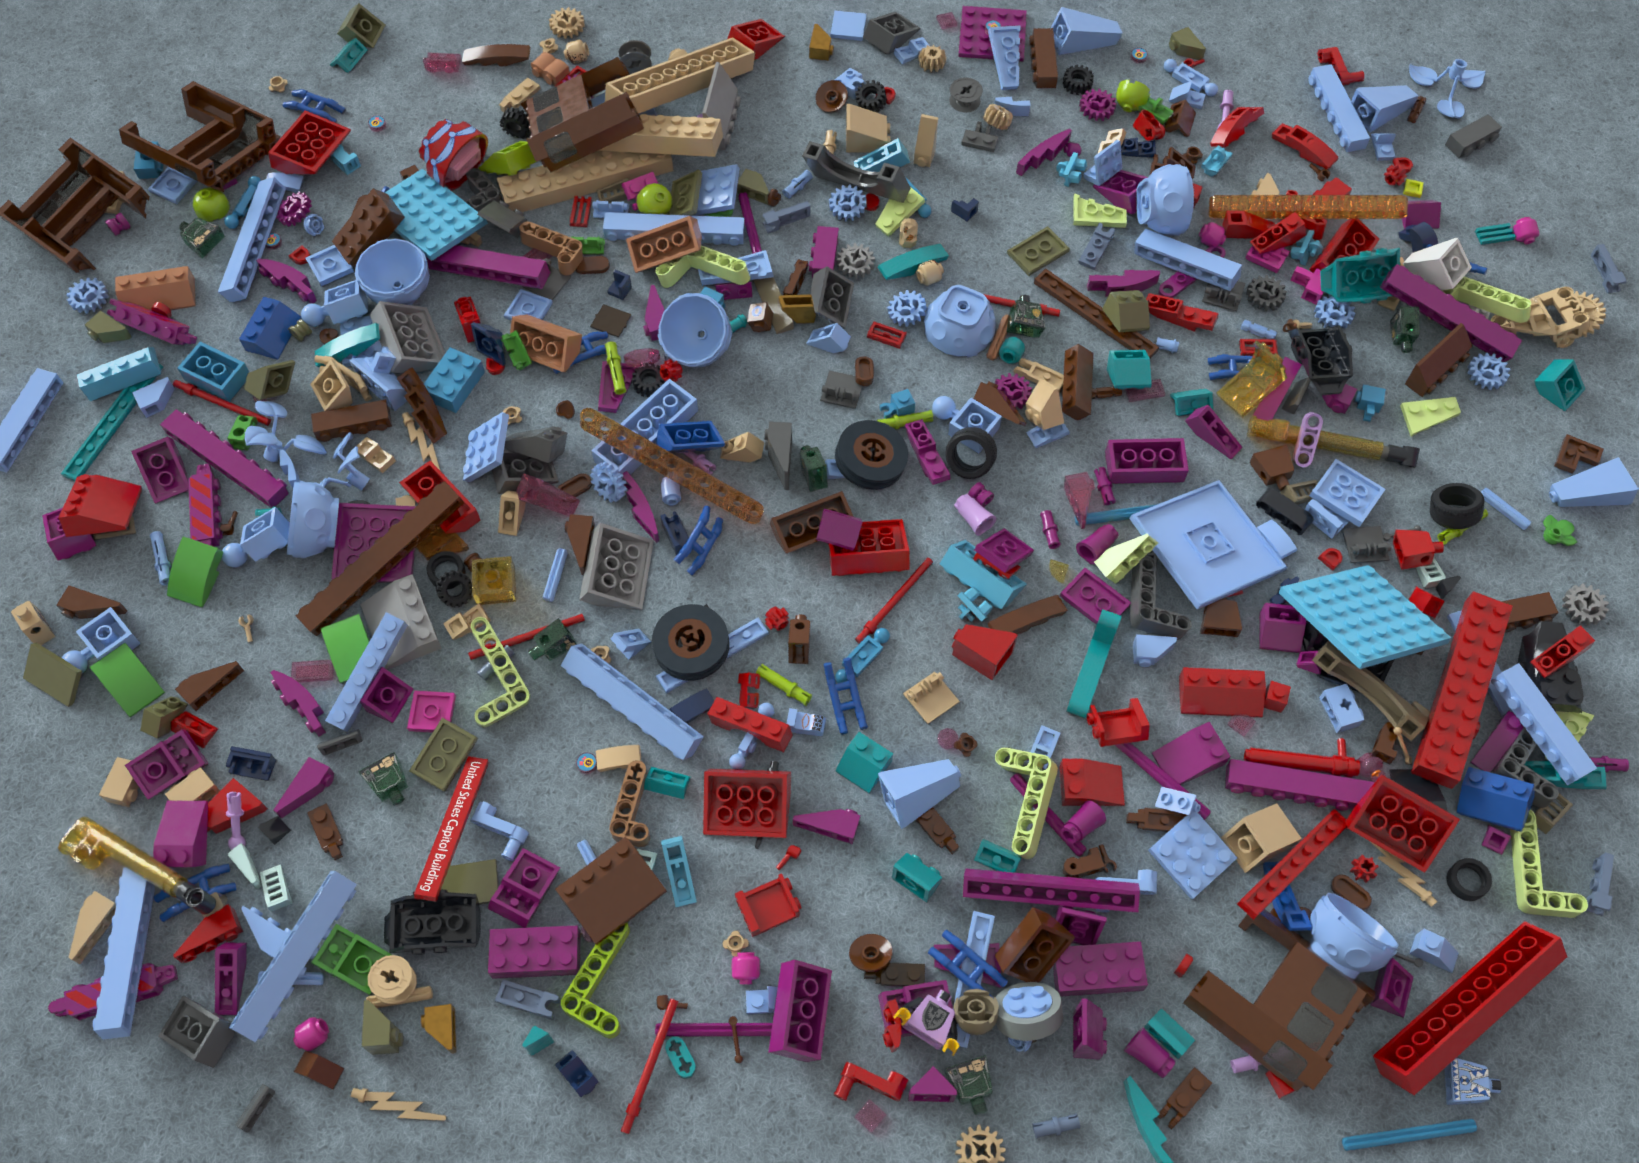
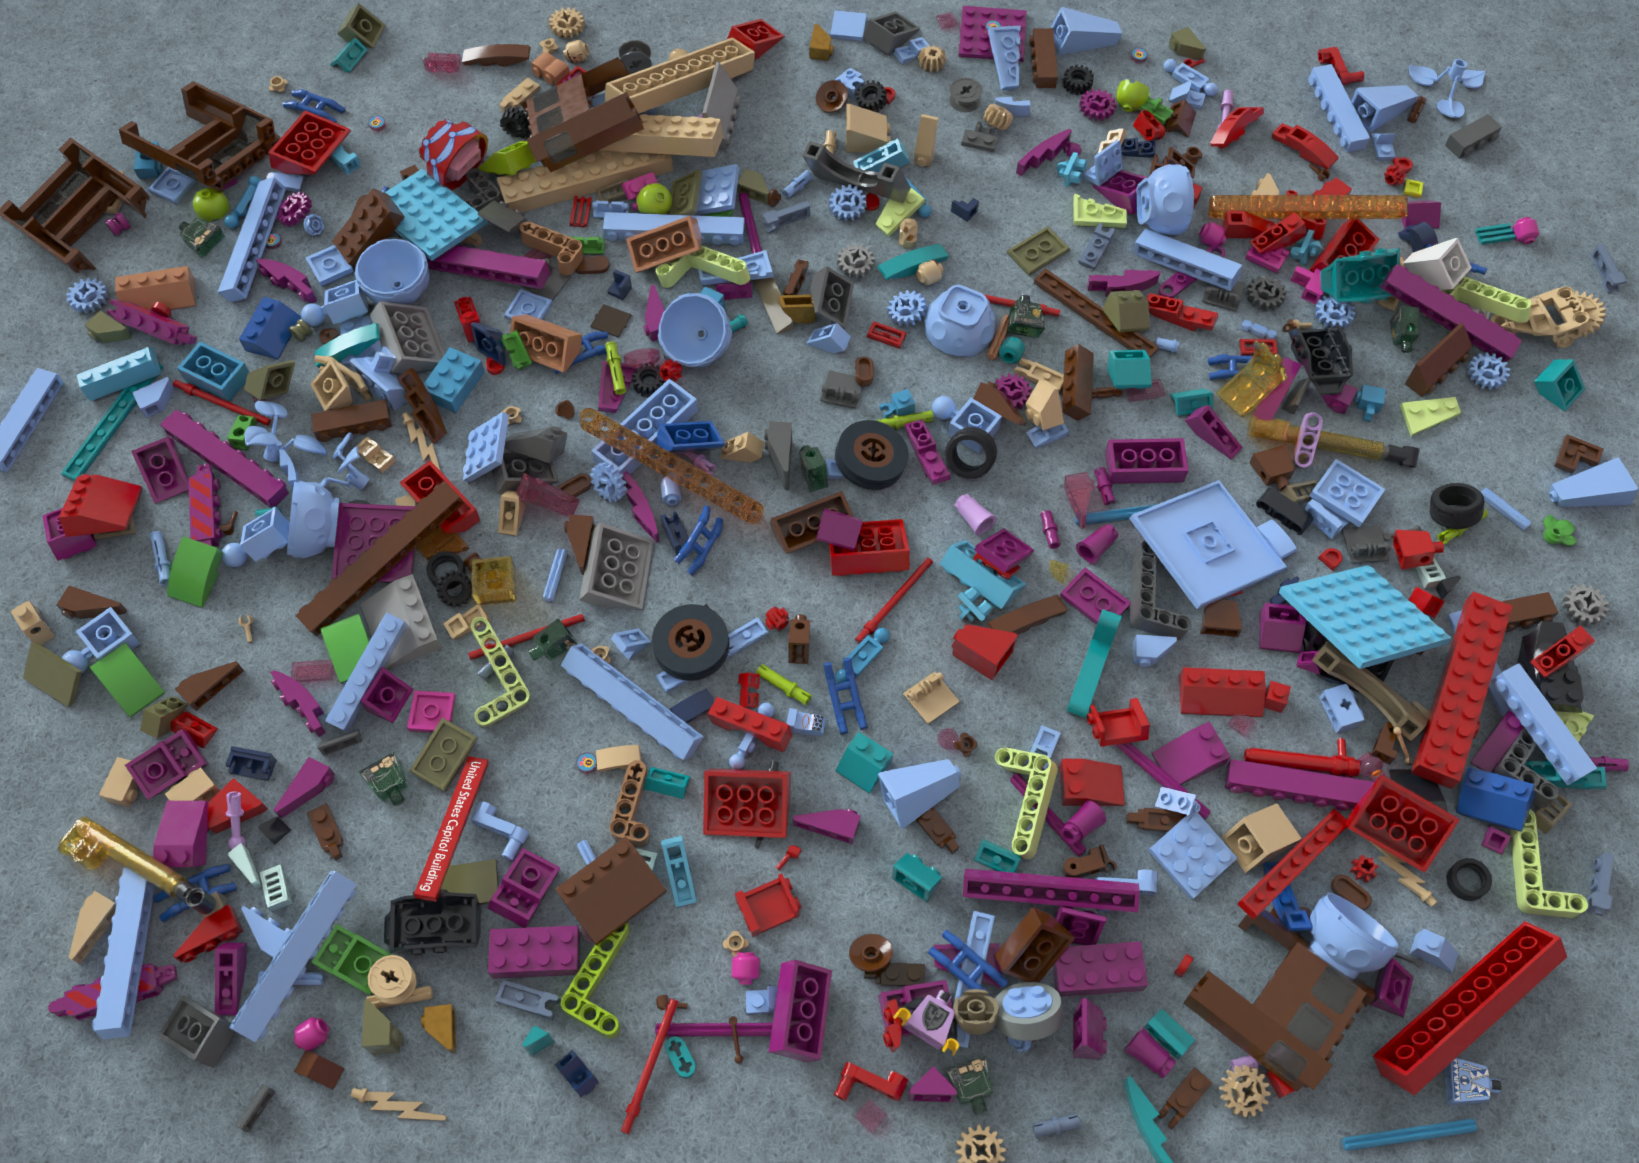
(299, 255): red tile -> none
(760, 317): reddish brown brick -> none
(825, 249): magenta brick -> none
(980, 494): magenta wheel -> none
(1122, 558): yellowish green slope -> none
(1216, 161): medium azure hips -> none
(1240, 1099): none -> tan gear

